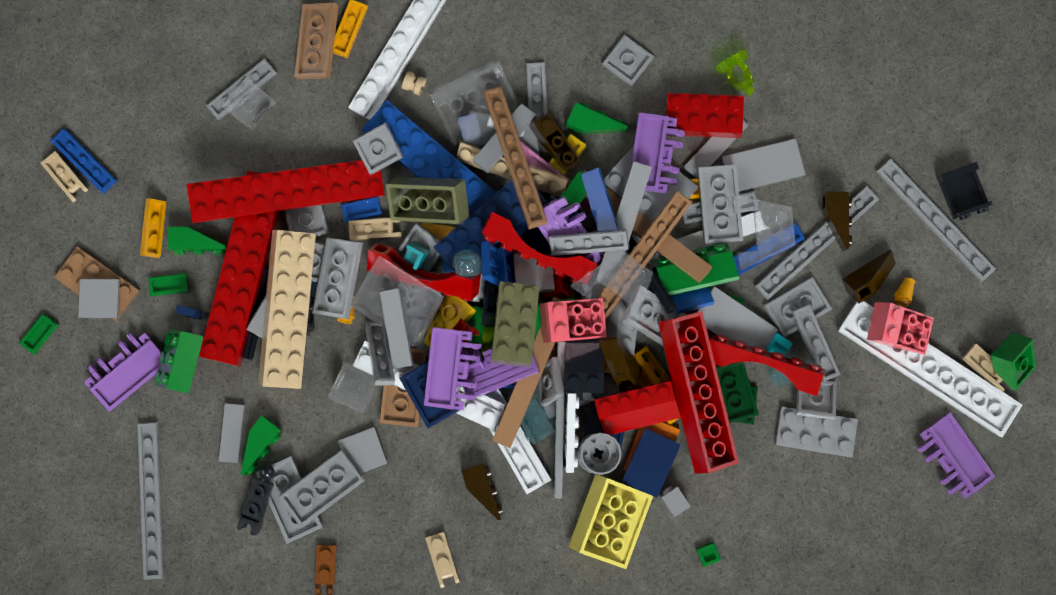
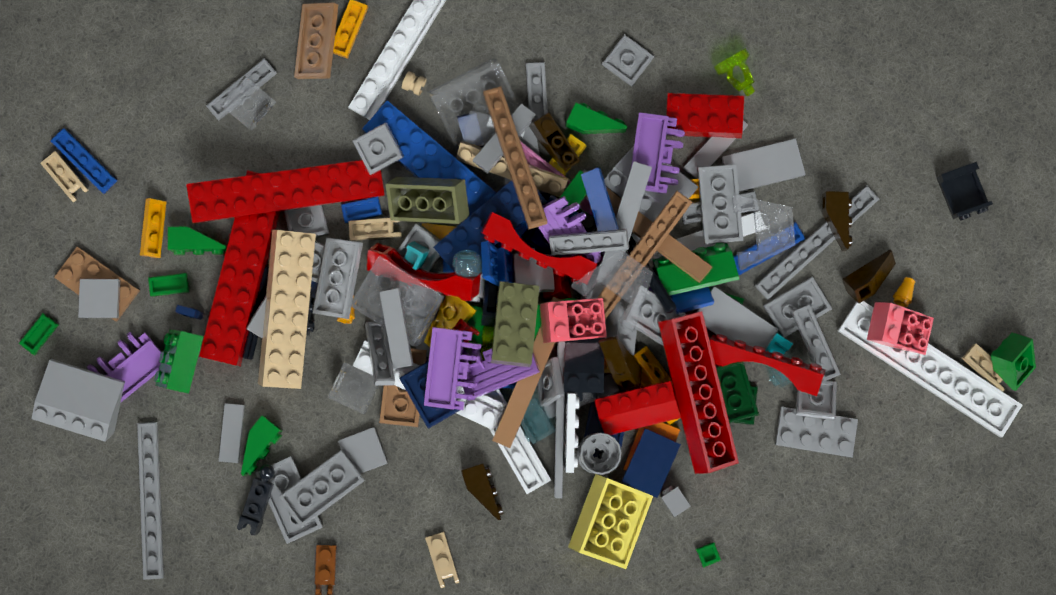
(78, 400): none -> light grey slope
(935, 220): light grey tile -> none
(958, 455): medium lavender hinge -> none

